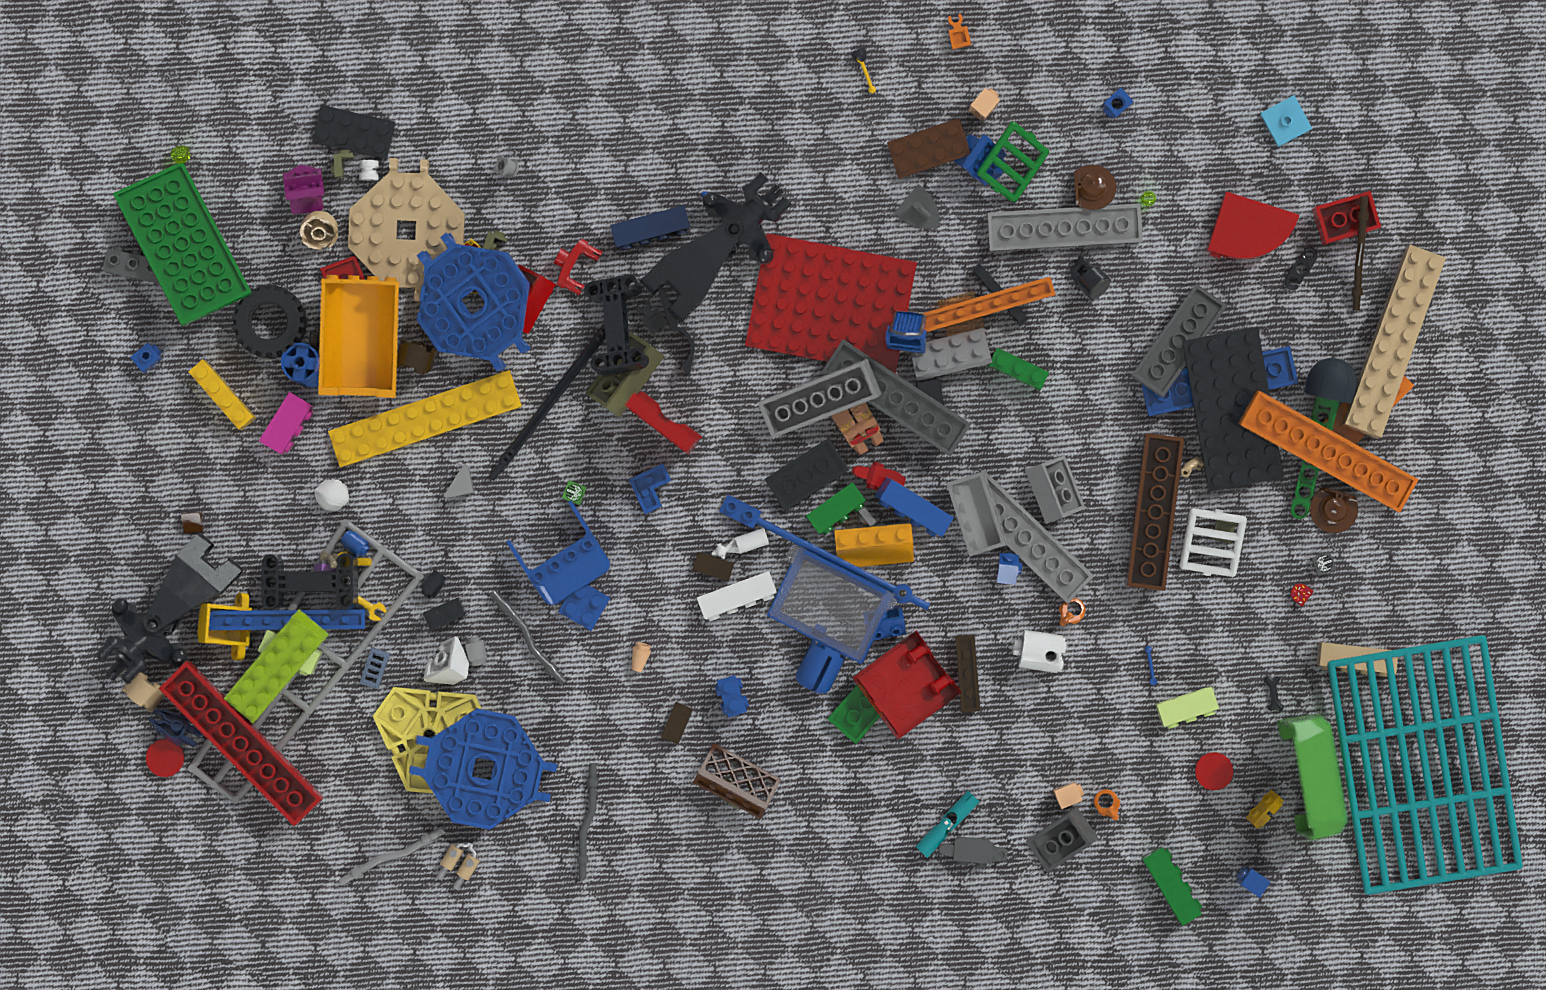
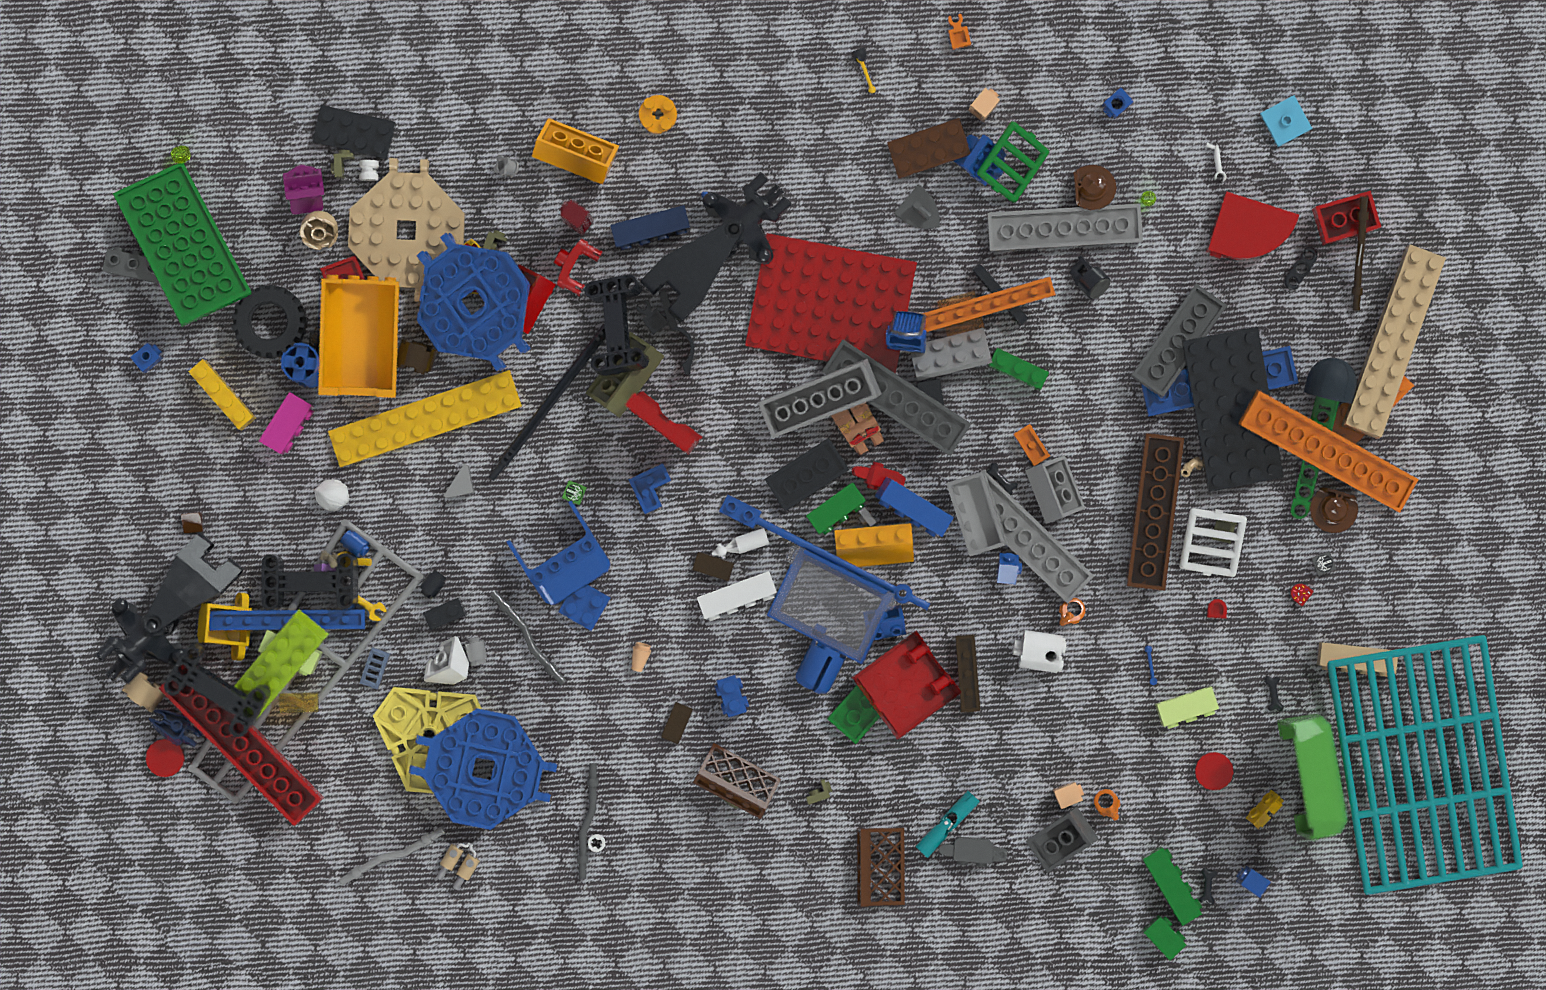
(217, 689): none -> black beam
(298, 702): none -> clear yellow plate
(575, 151): none -> light orange slope
(575, 216): none -> dark red brick
(598, 837): none -> white bush
(651, 105): none -> light orange plate
(816, 795): none -> olive bracket
(864, 866): none -> reddish brown fence
(994, 472): none -> black piece
(1031, 445): none -> orange plate
(1164, 938): none -> green brick
(1208, 876): none -> black piece
(1217, 161): none -> white piece
(1217, 609): none -> red tile

